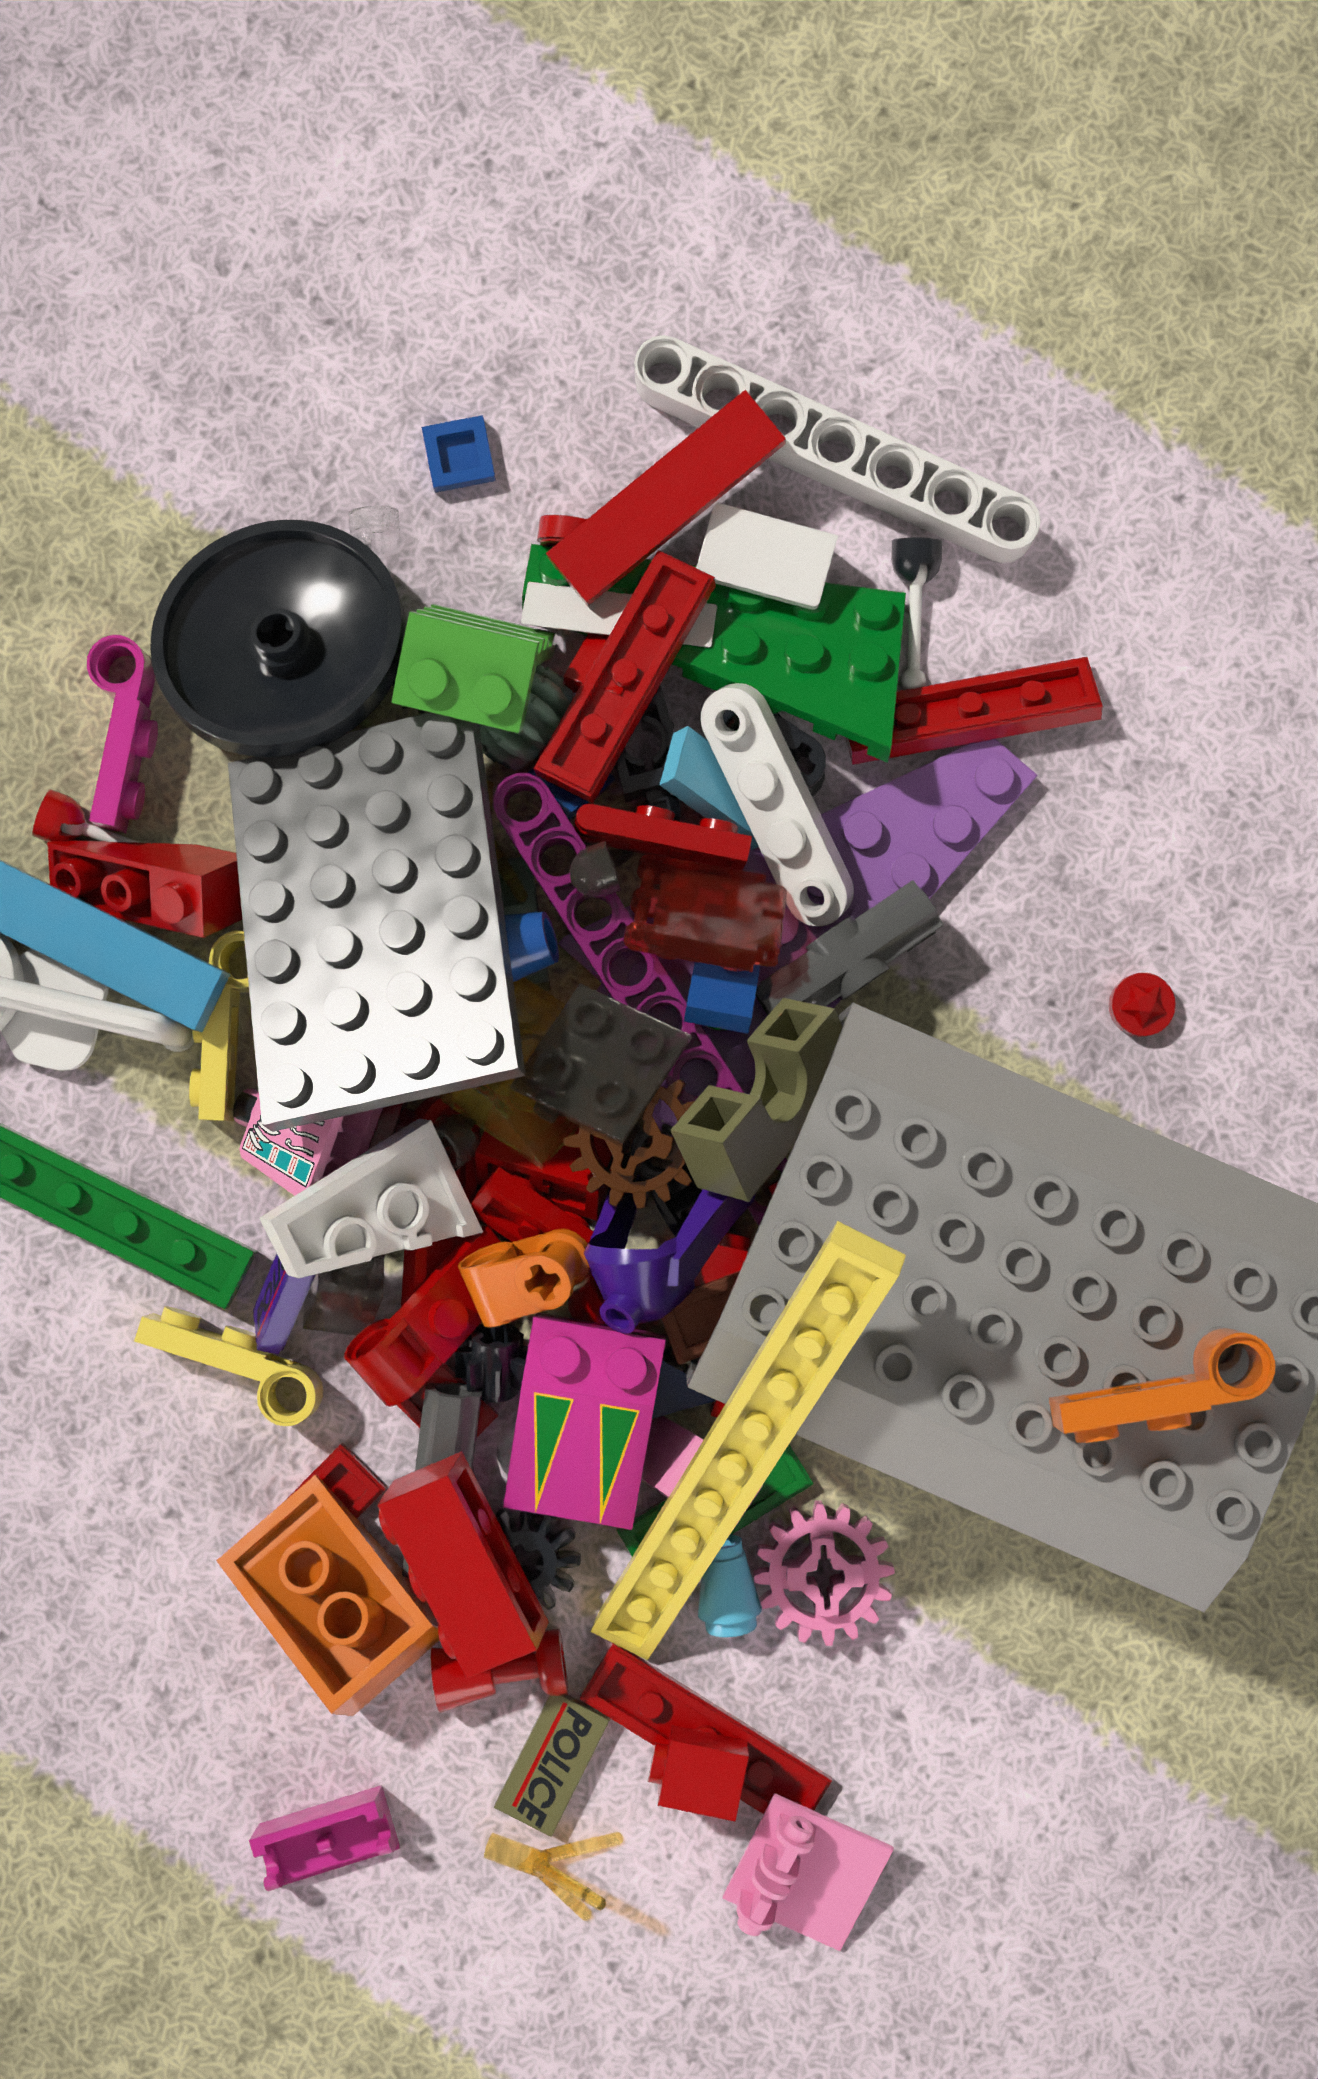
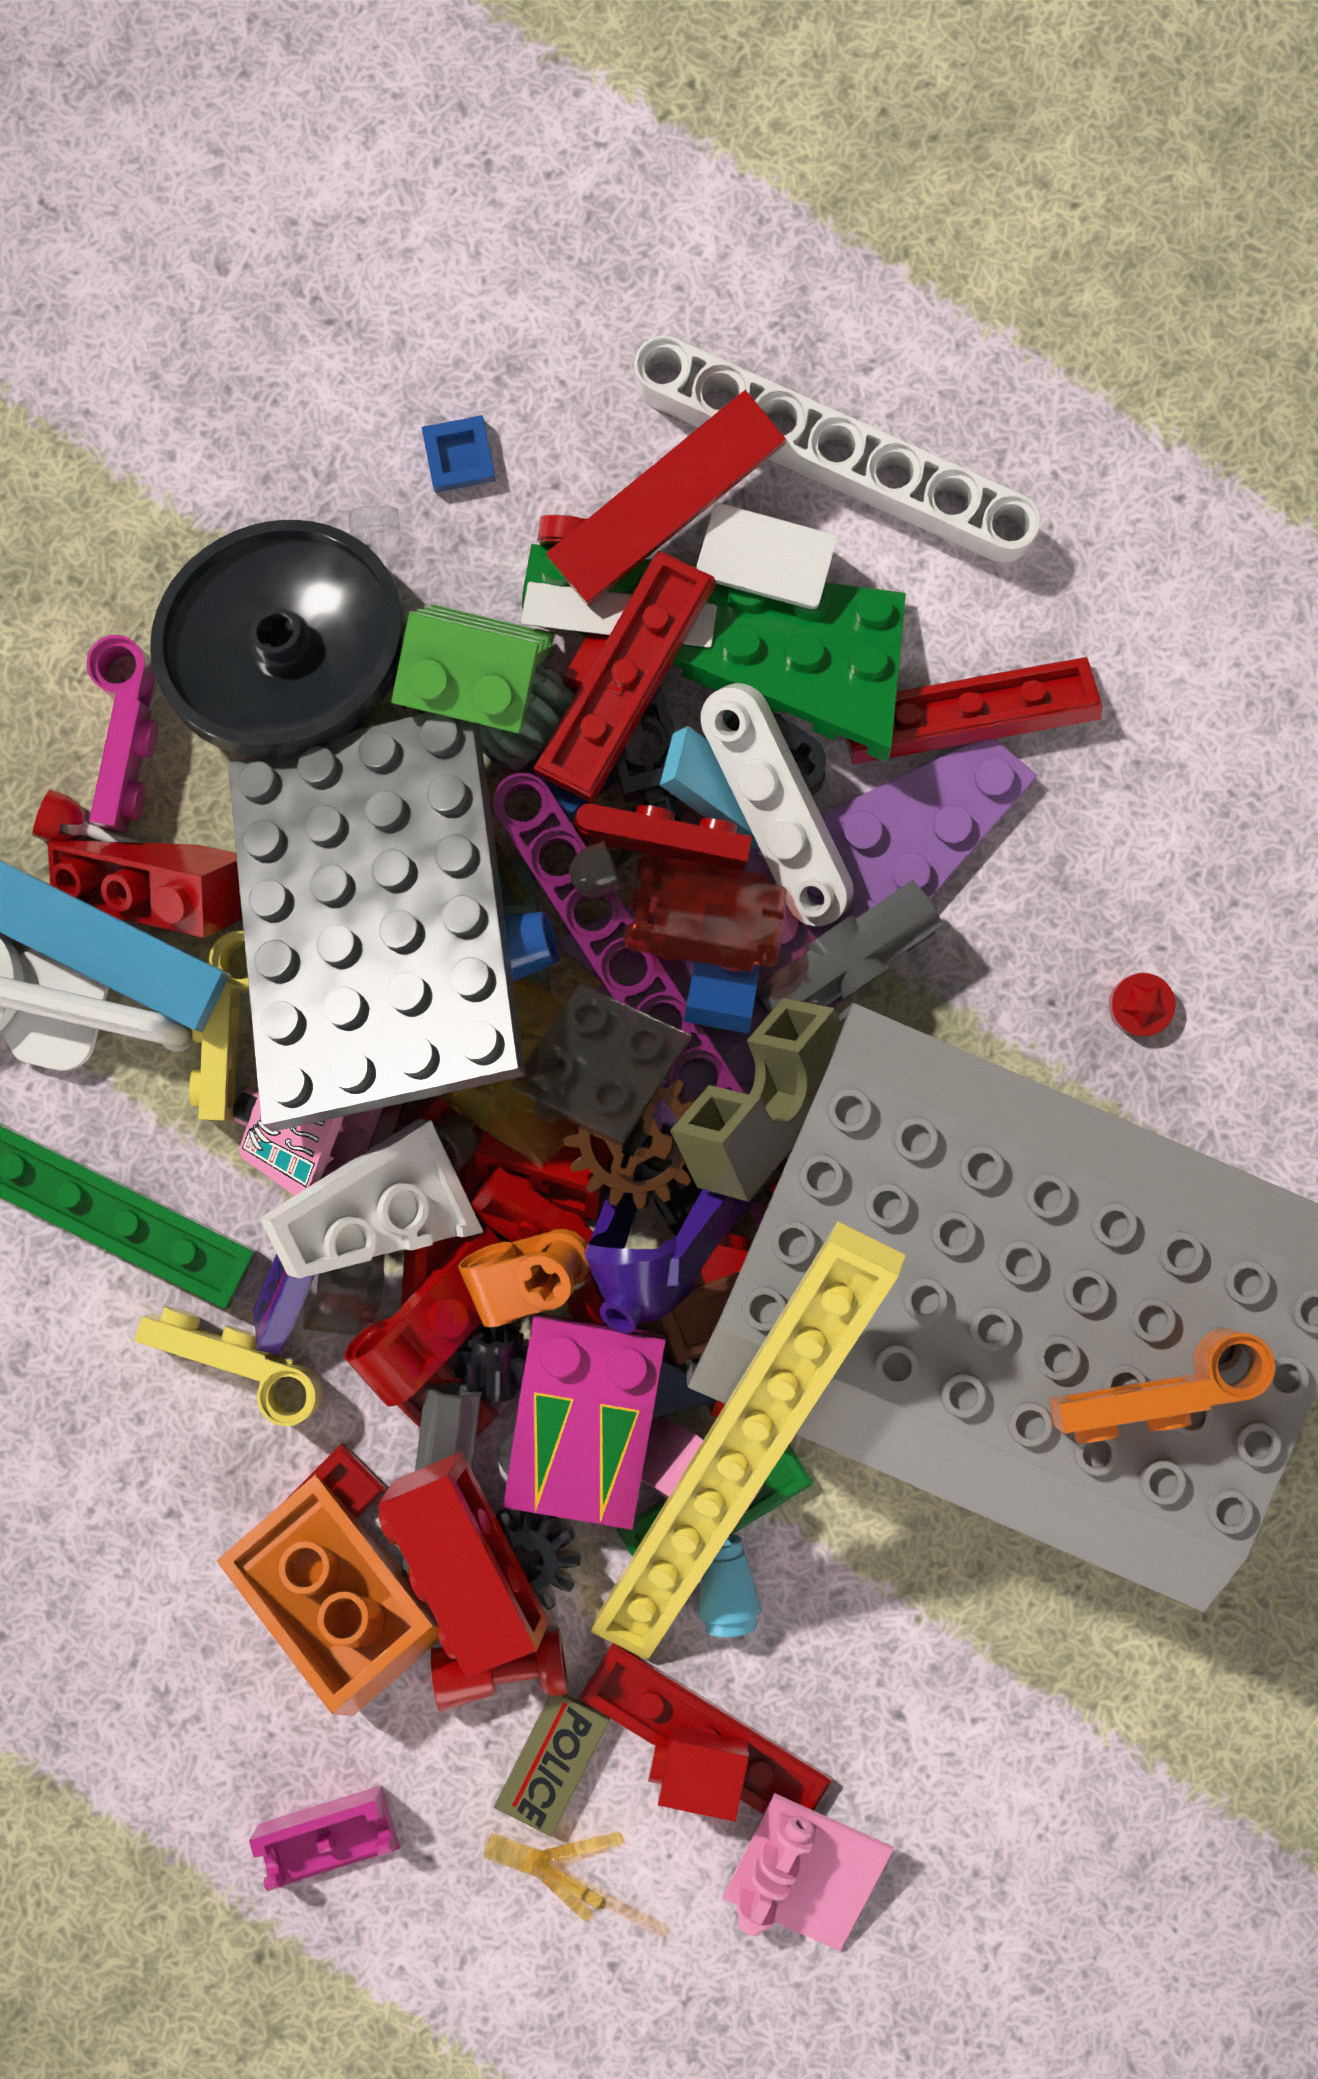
(854, 1573): bright pink gear -> none
(916, 563): hinge -> none

